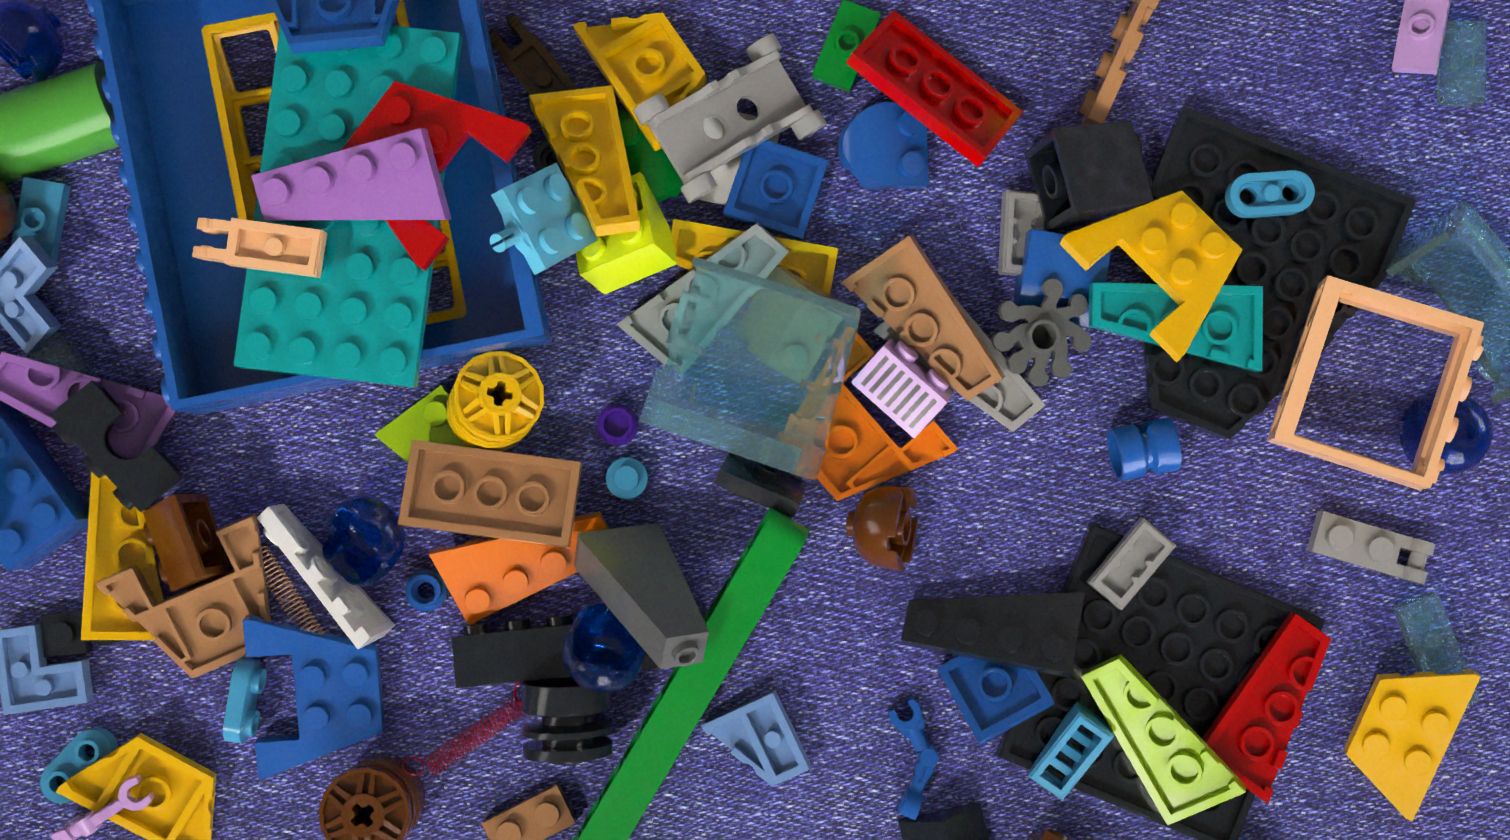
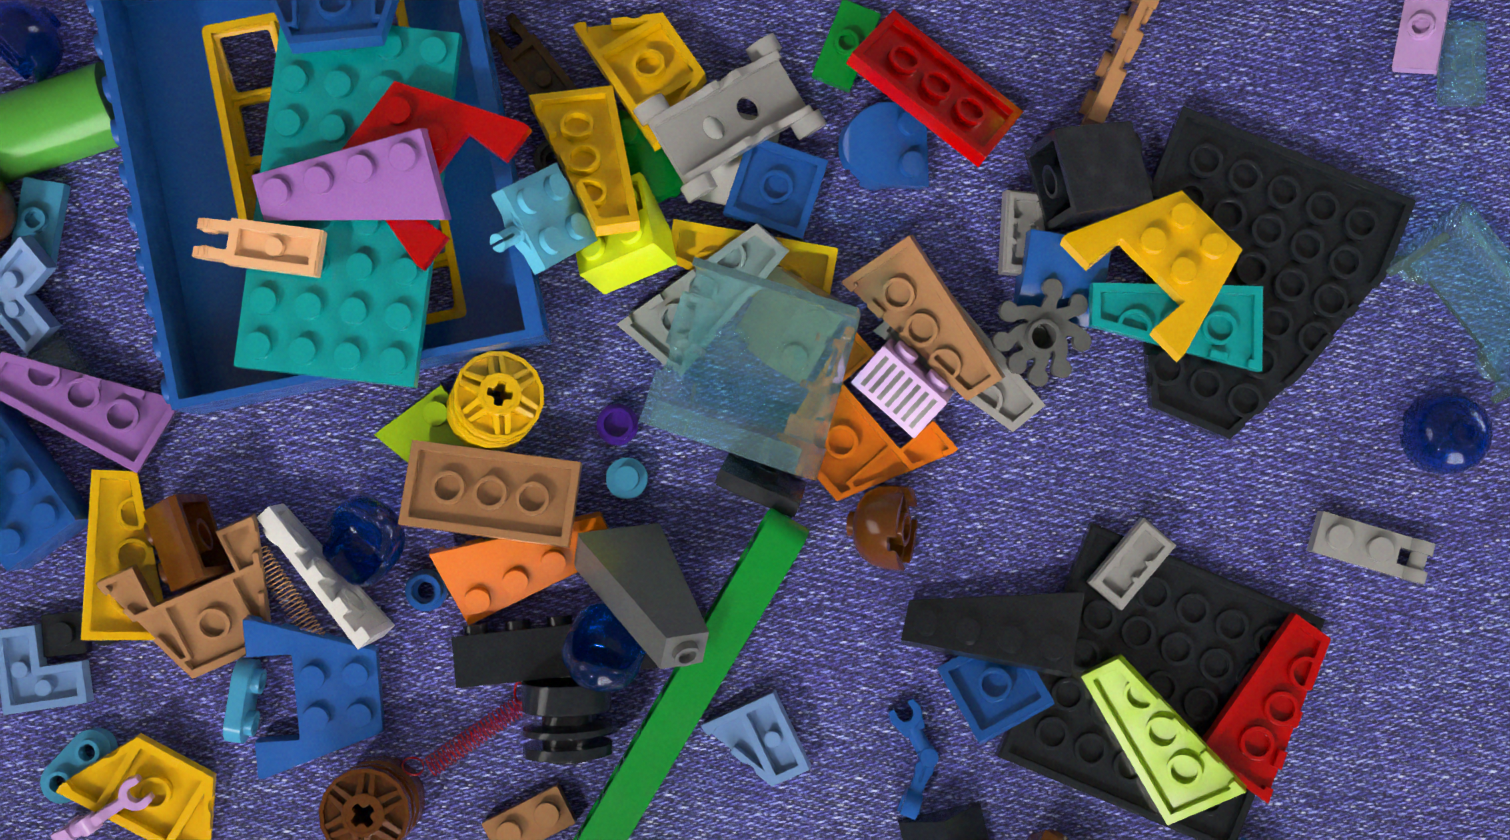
(88, 422): black arch -> none
(1083, 759): dark azure slope -> none
(1151, 448): blue wheel -> none
(1267, 194): dark azure plate -> none
(1407, 731): yellow wing -> none
(1430, 636): clear light blue plate -> none
(1452, 387): light nougat window -> none

